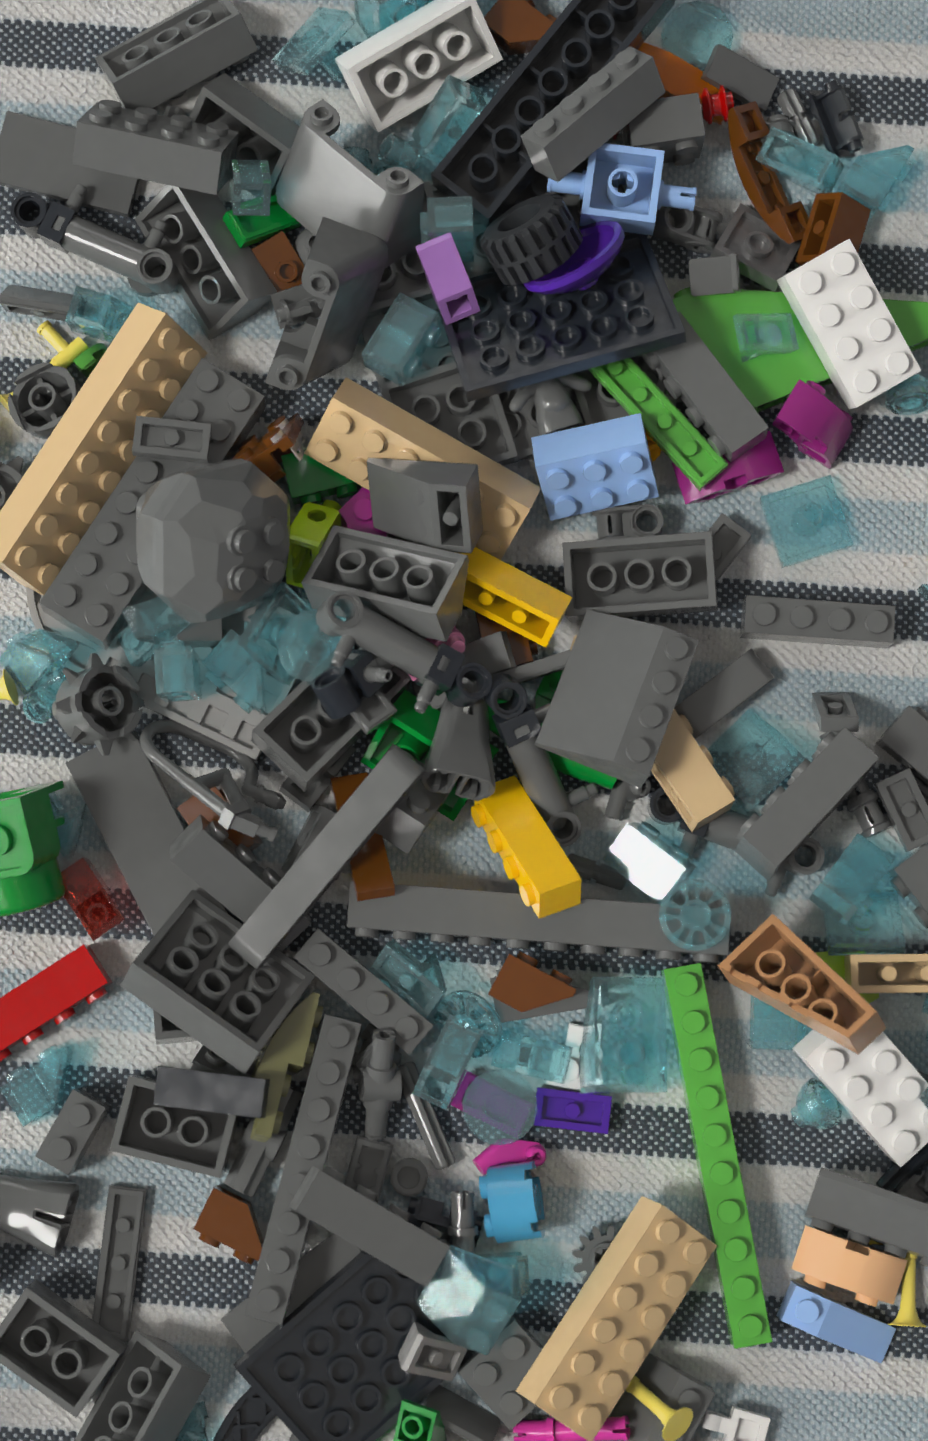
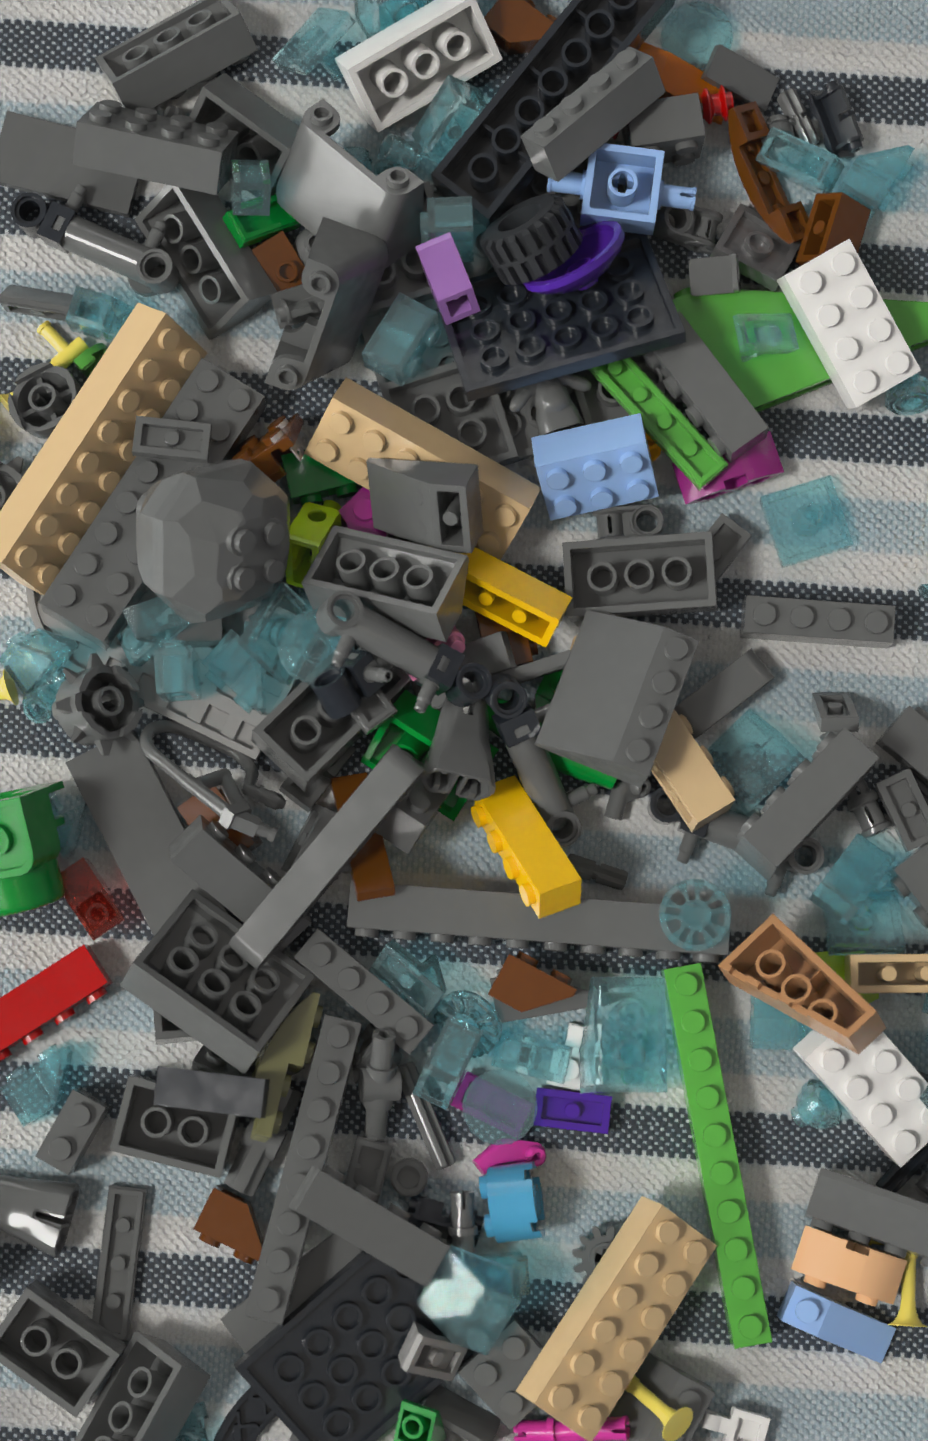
(648, 860): clear light blue brick -> none
(814, 423): magenta brick -> none

